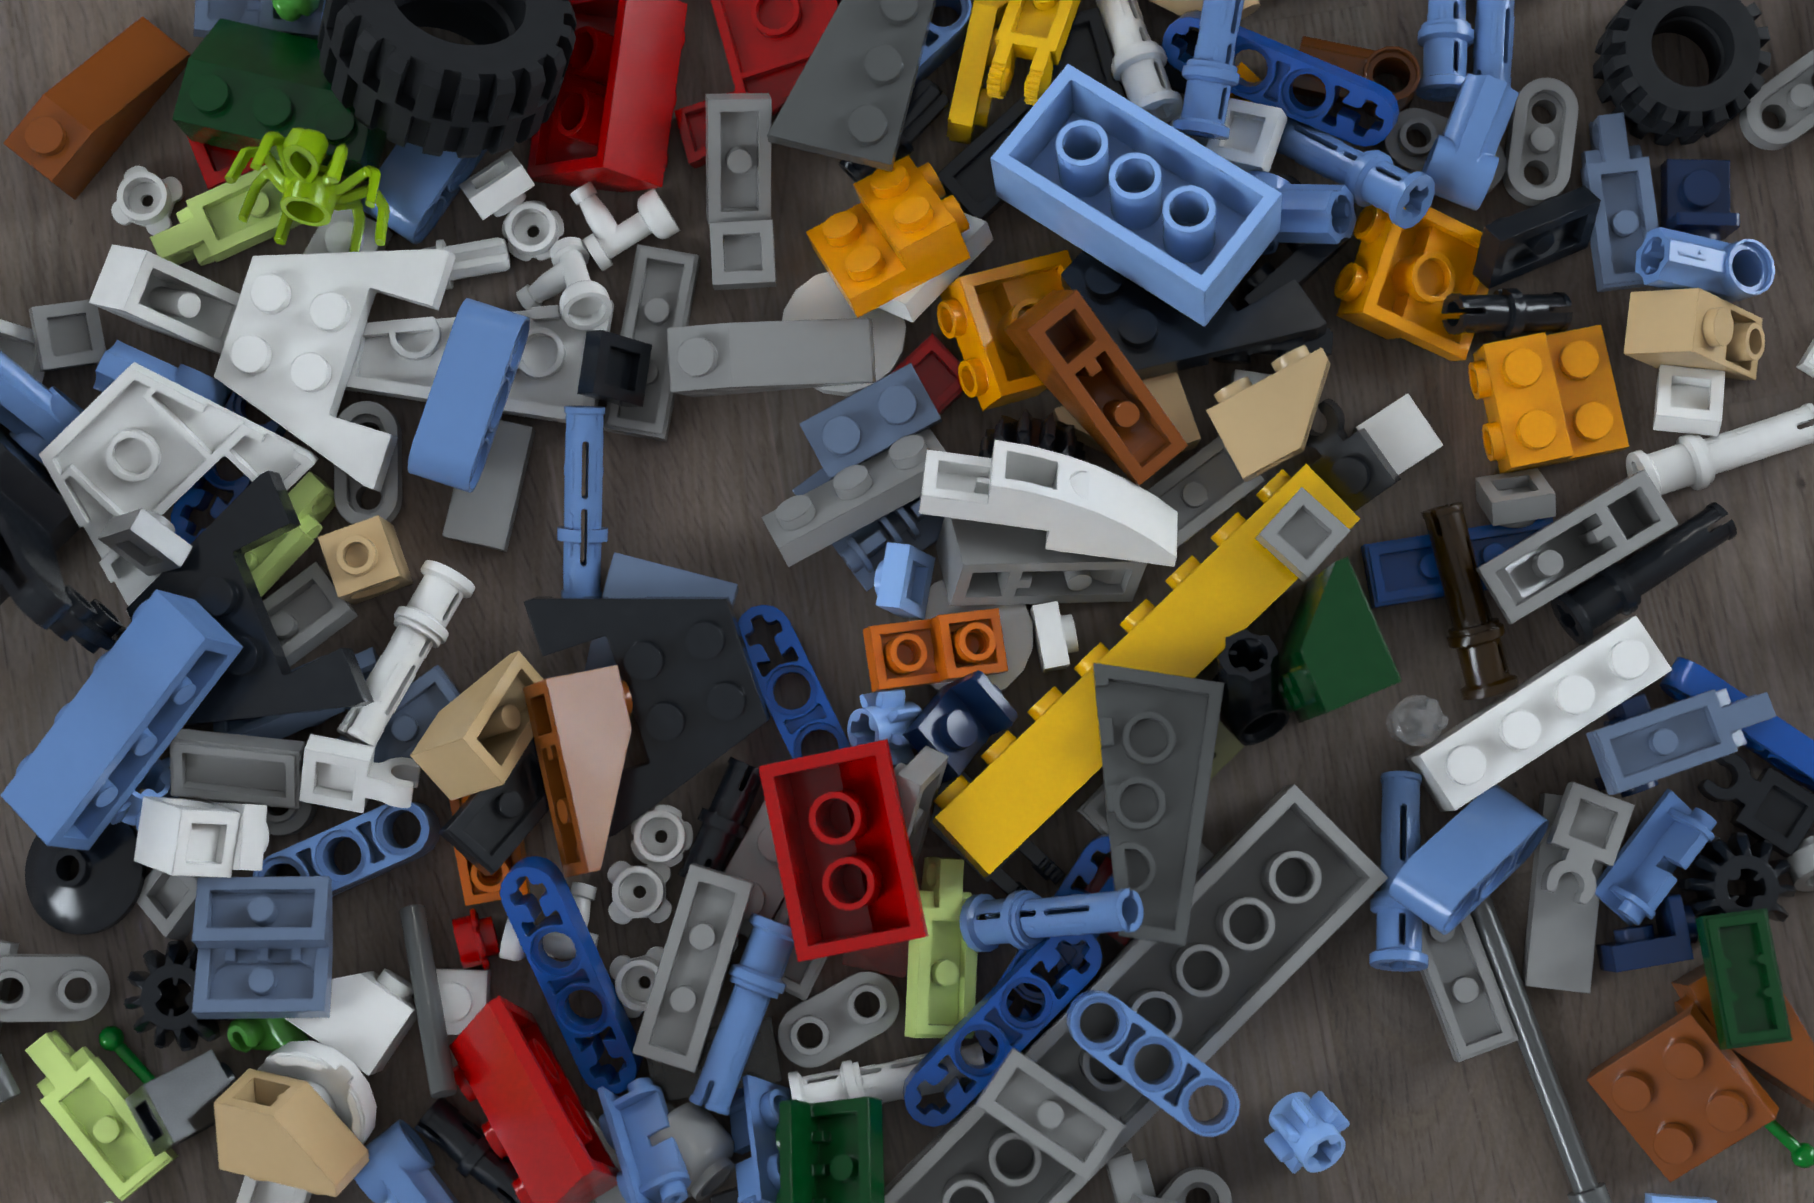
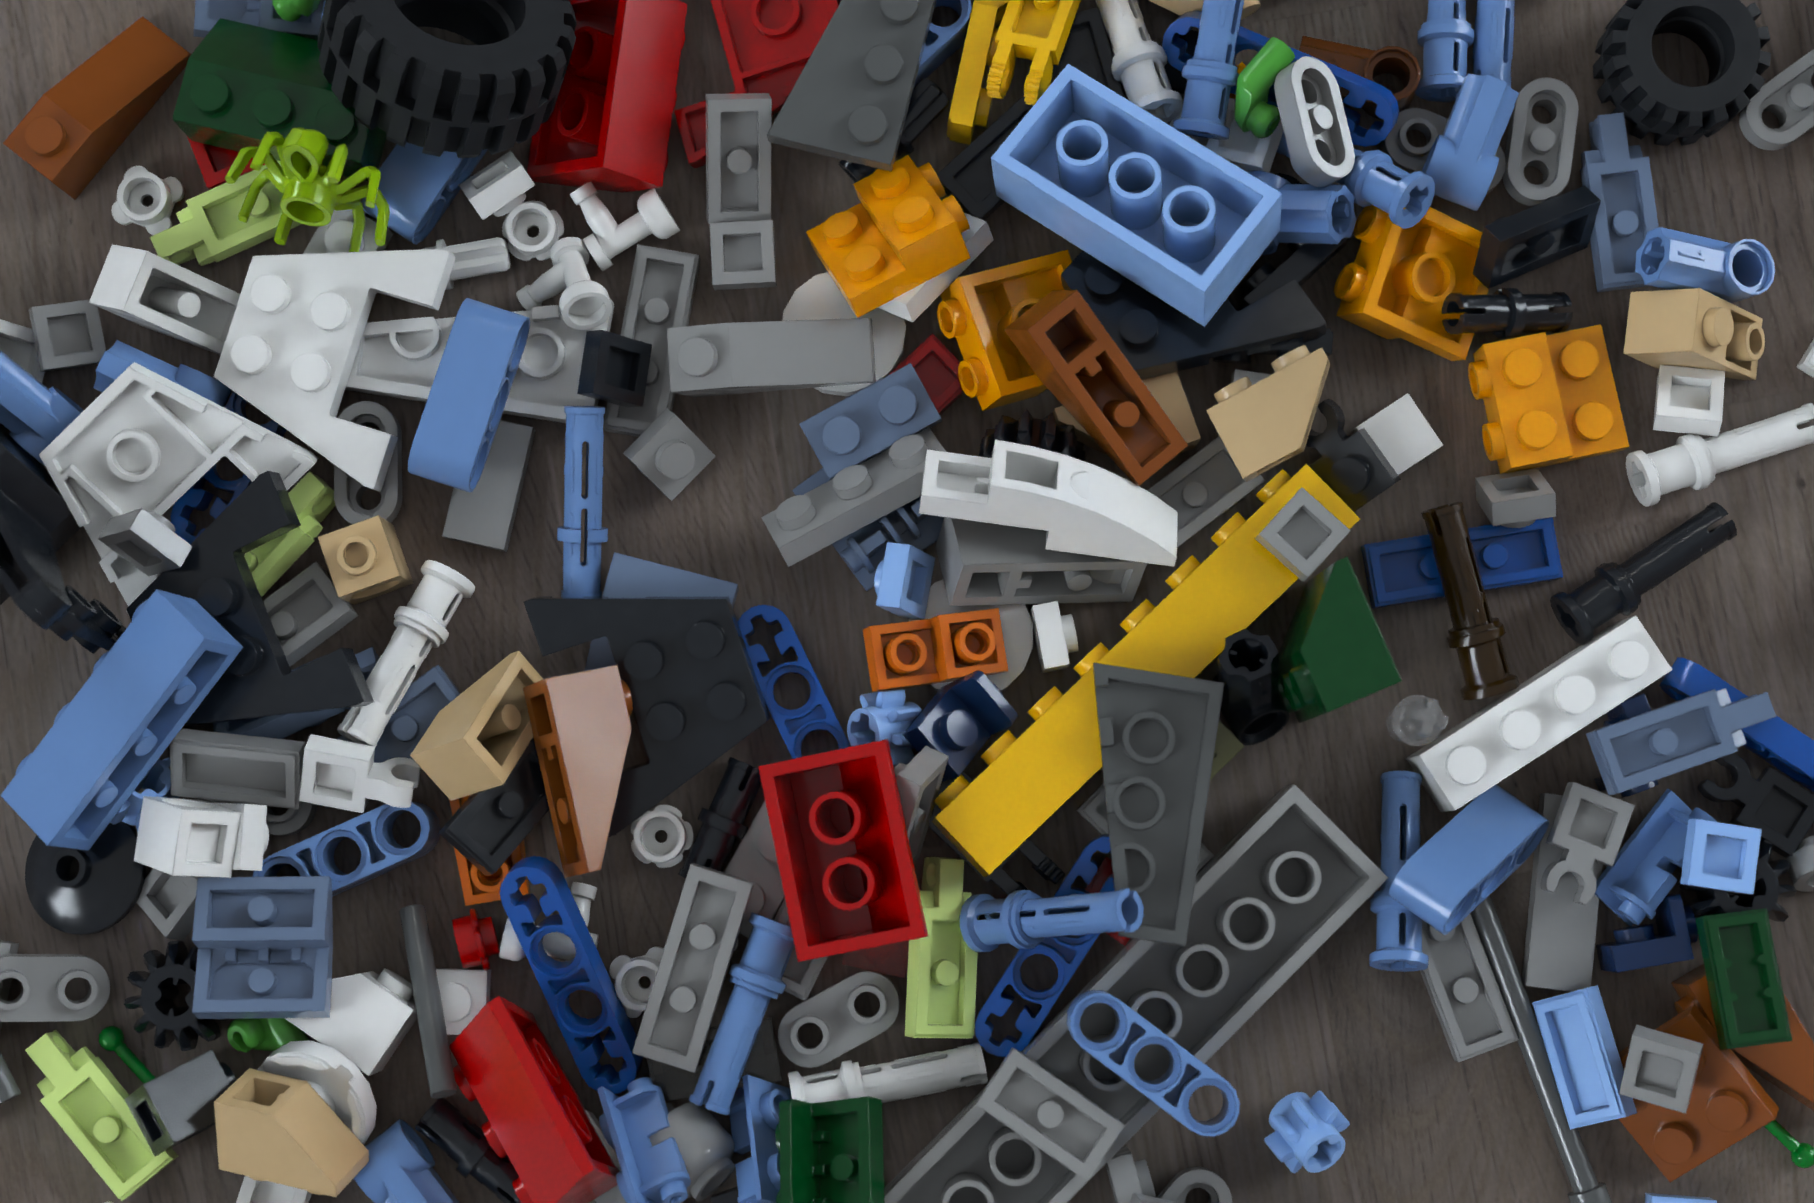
(626, 904): white plate -> none
(669, 454): none -> light grey plate
(993, 1016): blue beam -> none
(1253, 86): none -> bright green arm
(1314, 122): none -> light grey plate
(1576, 546): light grey slope -> none
(1583, 1057): none -> light blue tile
(1661, 1068): none -> light grey plate
(1697, 198): dark blue bracket -> none
(1720, 856): none -> light blue plate

